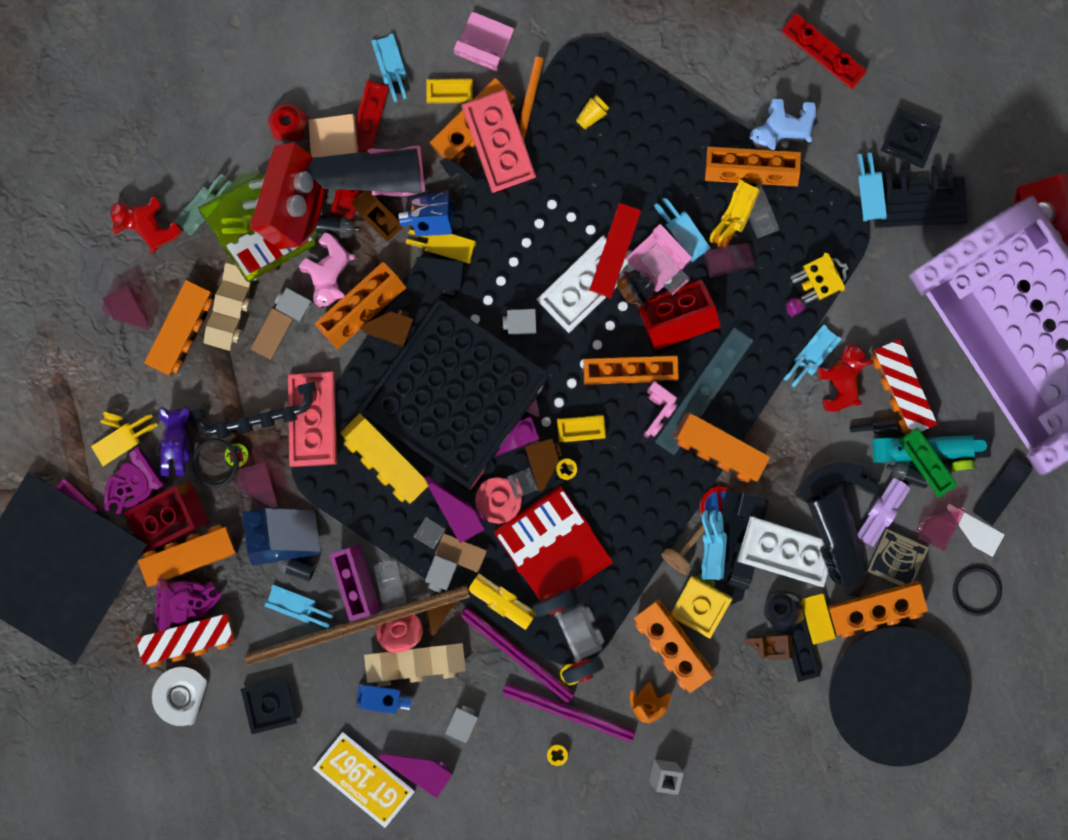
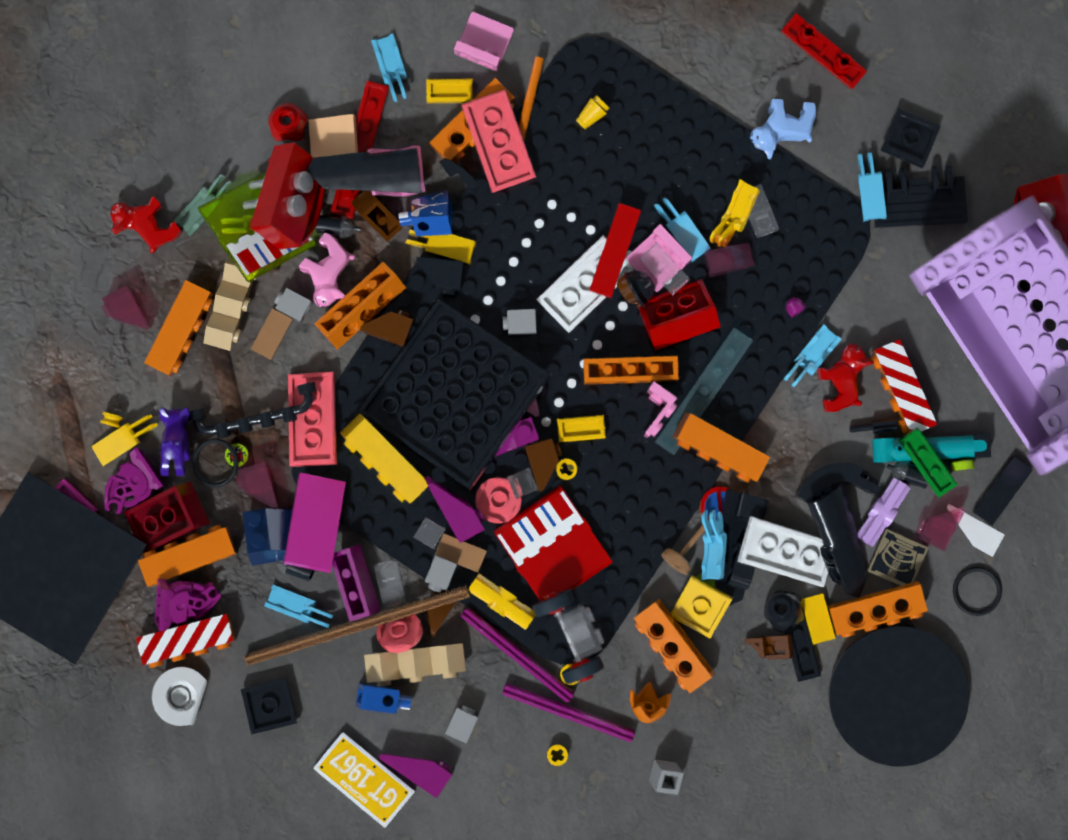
(314, 522): none -> dark pink piece
(752, 166): orange brick -> none
(829, 274): yellow piece -> none

